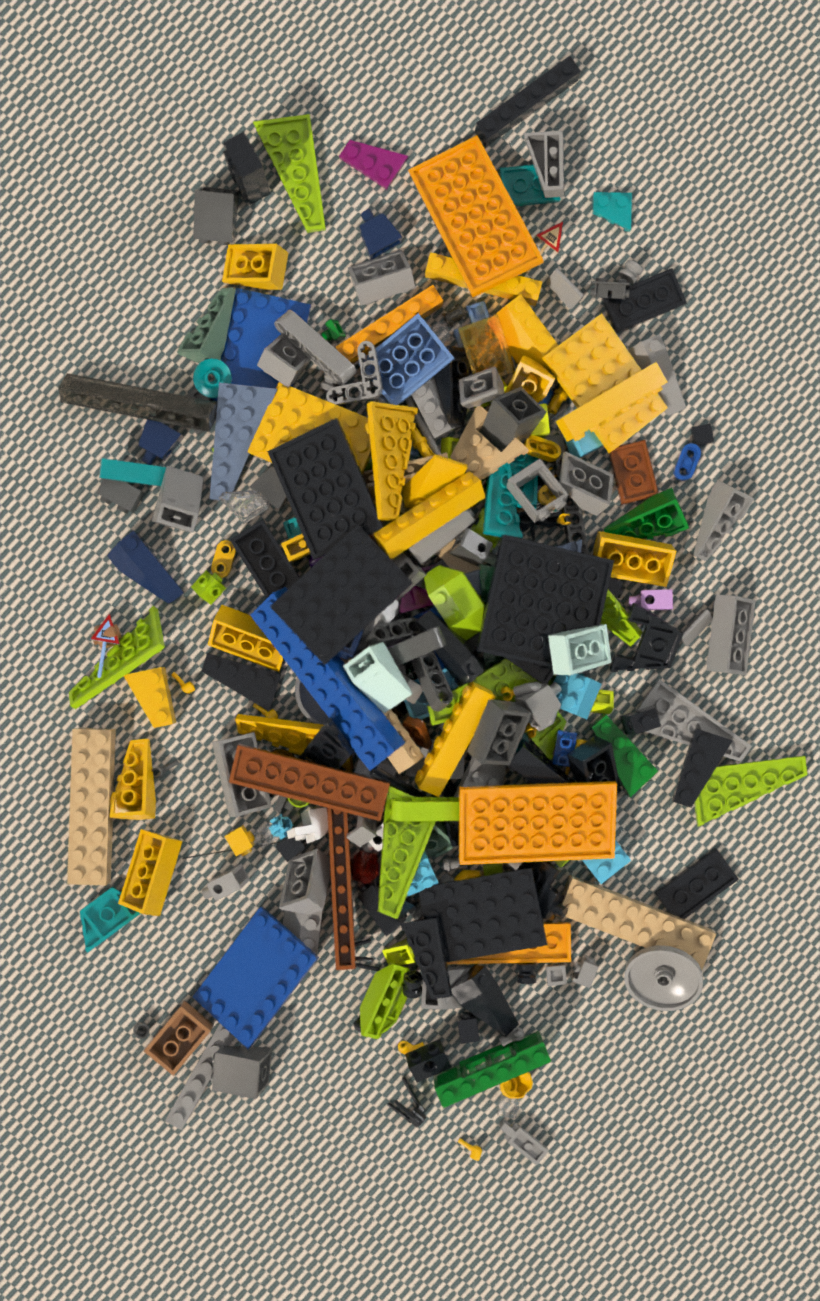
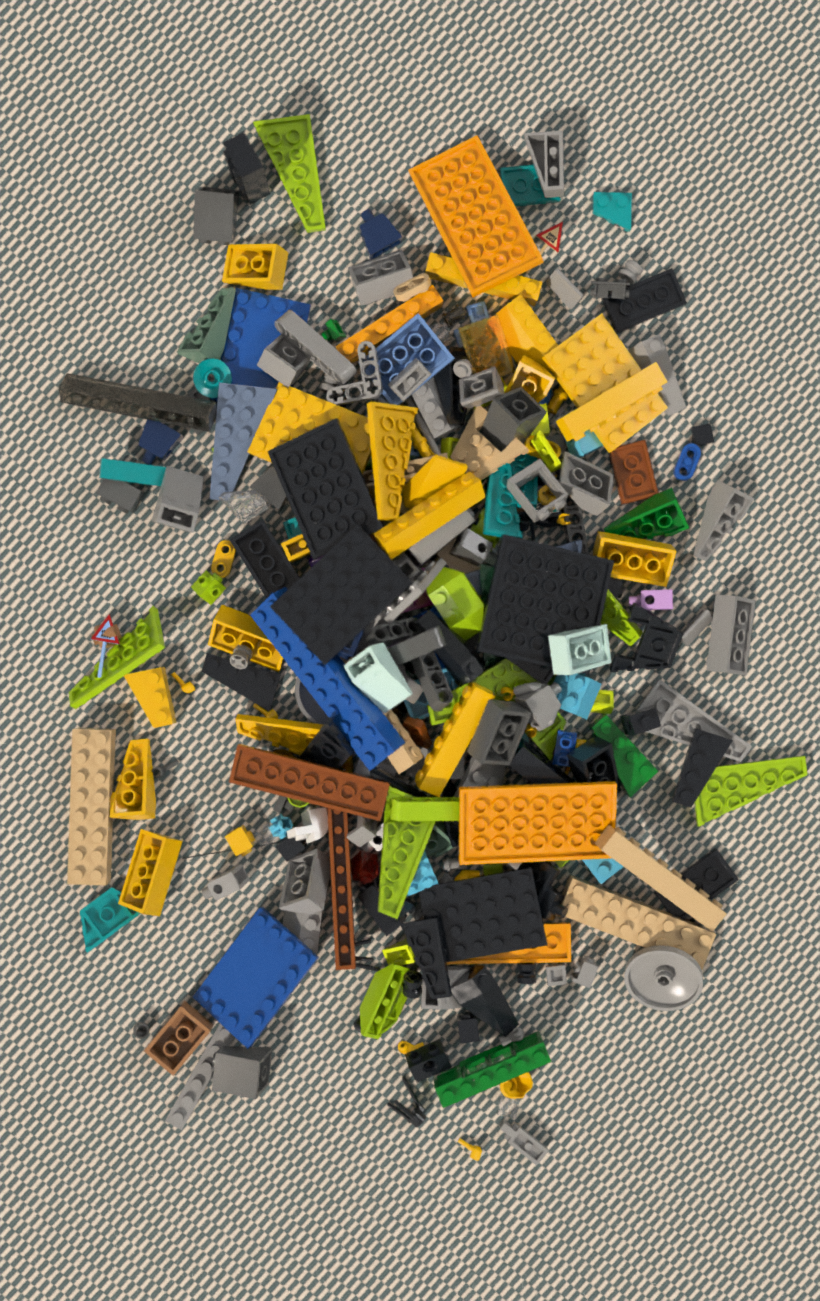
(140, 564): dark blue wedge -> none
(238, 798): light grey slope -> none
(241, 657): none -> light grey wheel
(373, 162): magenta wing -> none
(409, 379): none -> light grey slope
(412, 287): none -> tan plate
(415, 589): none -> light grey plate
(462, 368): none -> light grey plate
(527, 101): black brick -> none
(546, 452): none -> neon yellow slope
(661, 878): none -> tan brick

